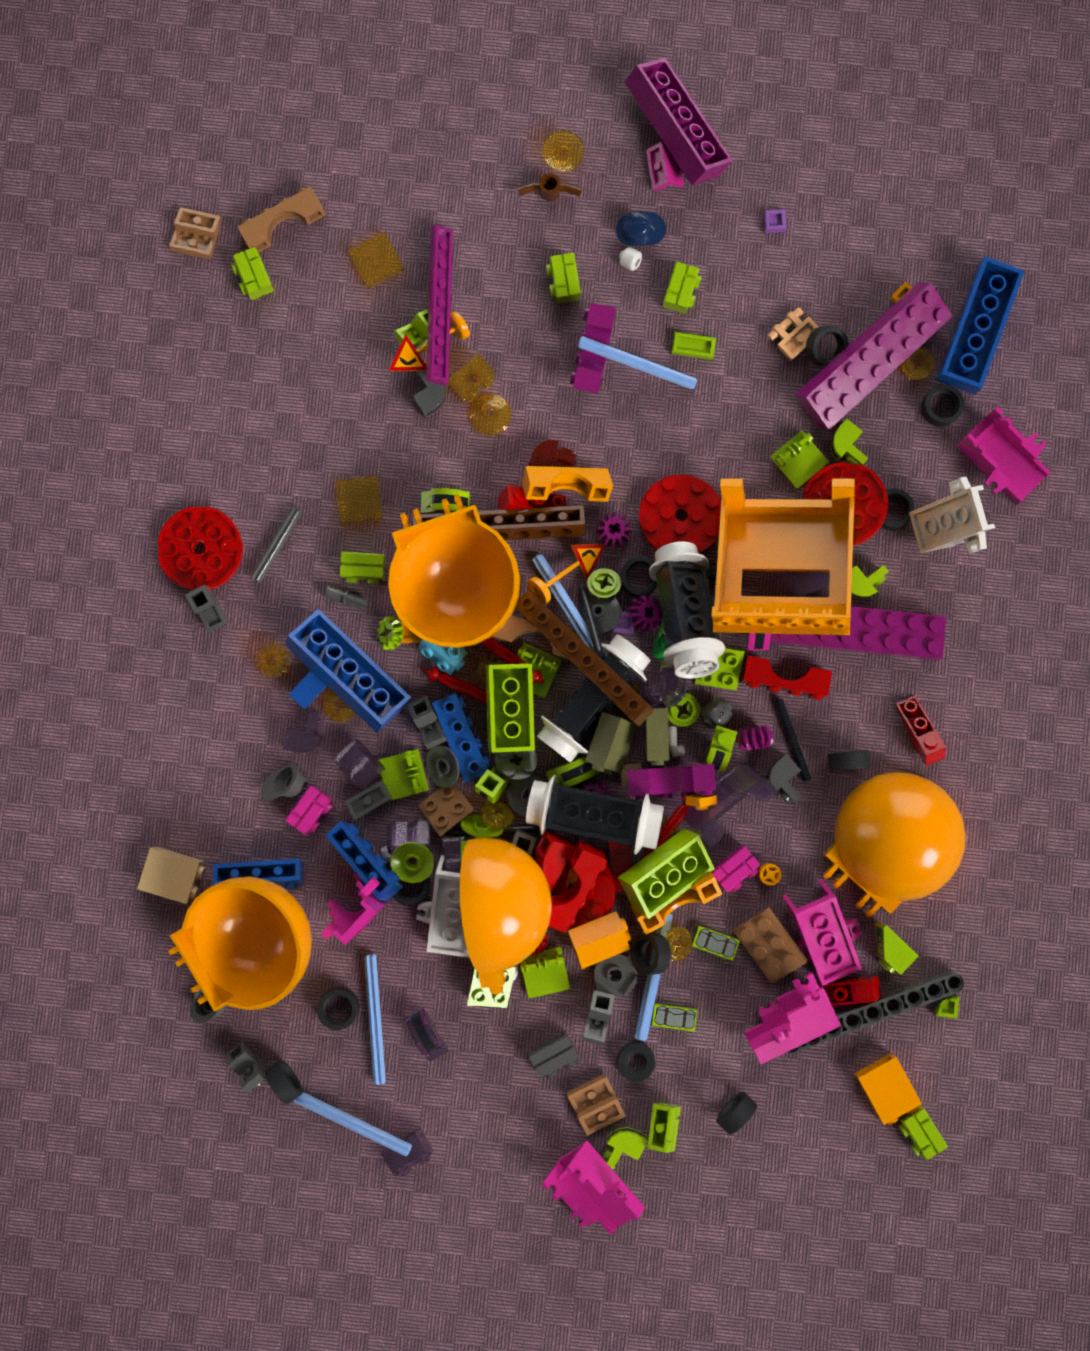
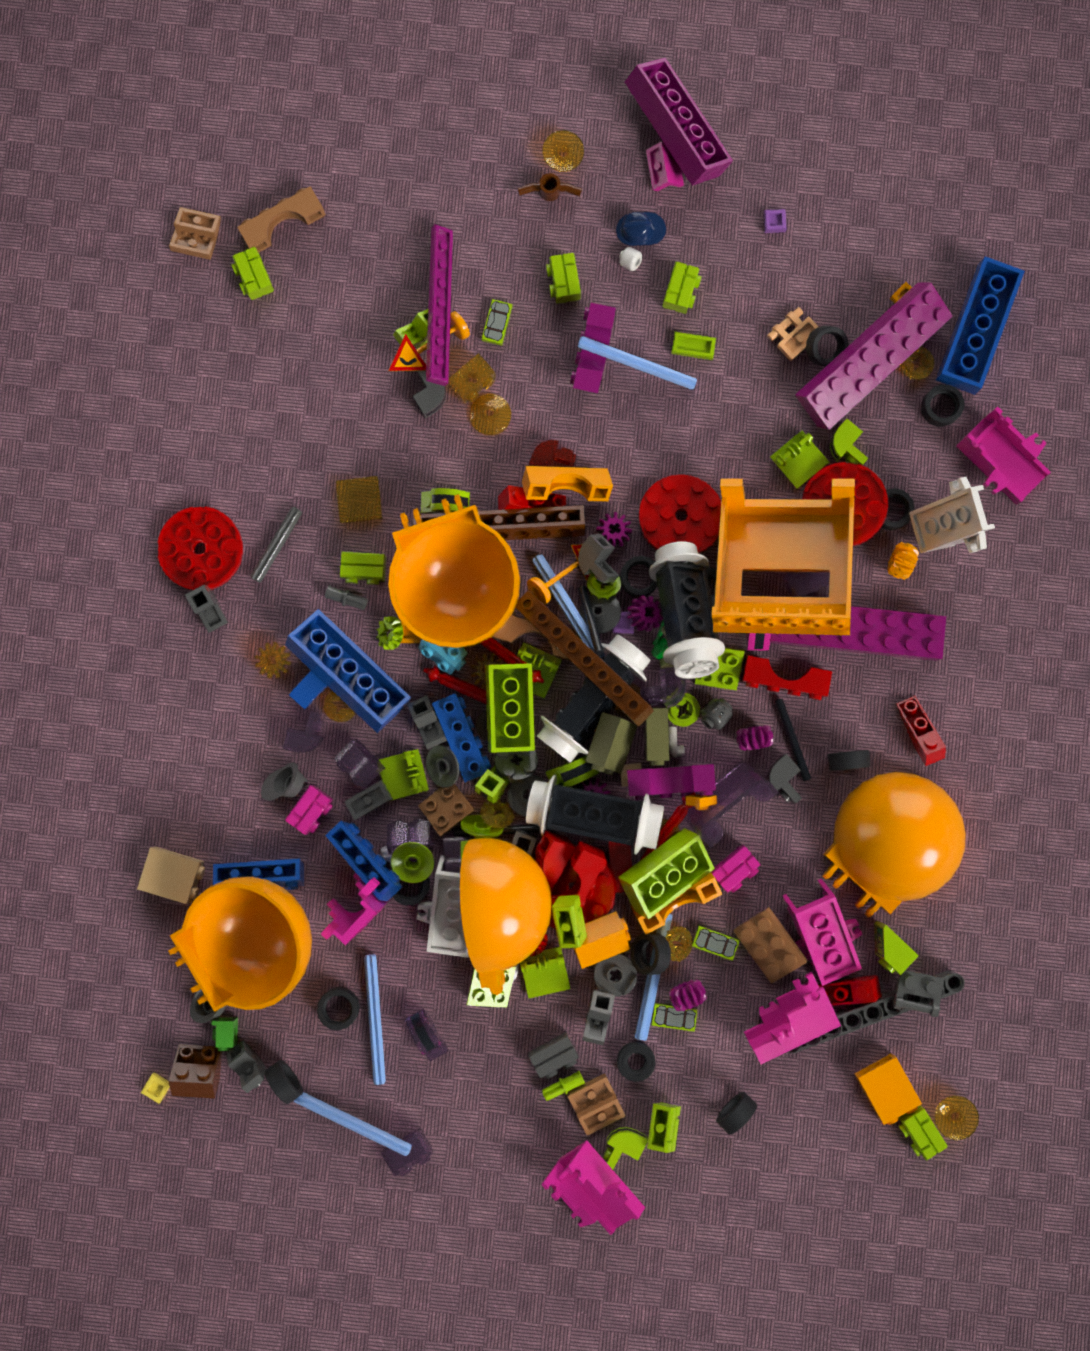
(156, 1088): none -> light yellow tile
(195, 1071): none -> reddish brown slope
(225, 1032): none -> bright green brick
(376, 260): clear yellow tile -> none
(497, 322): none -> tile
(563, 1086): none -> lime axle
(569, 921): none -> lime brick
(593, 558): none -> dark grey brick
(687, 995): none -> magenta gear
(720, 748): lime brick -> none
(771, 877): light orange wheel -> none
(862, 586): lime brick -> none
(902, 560): none -> light orange gear
(920, 985): none -> dark grey plate
(948, 1007): lime tile -> none
(963, 1125): none -> clear yellow dish

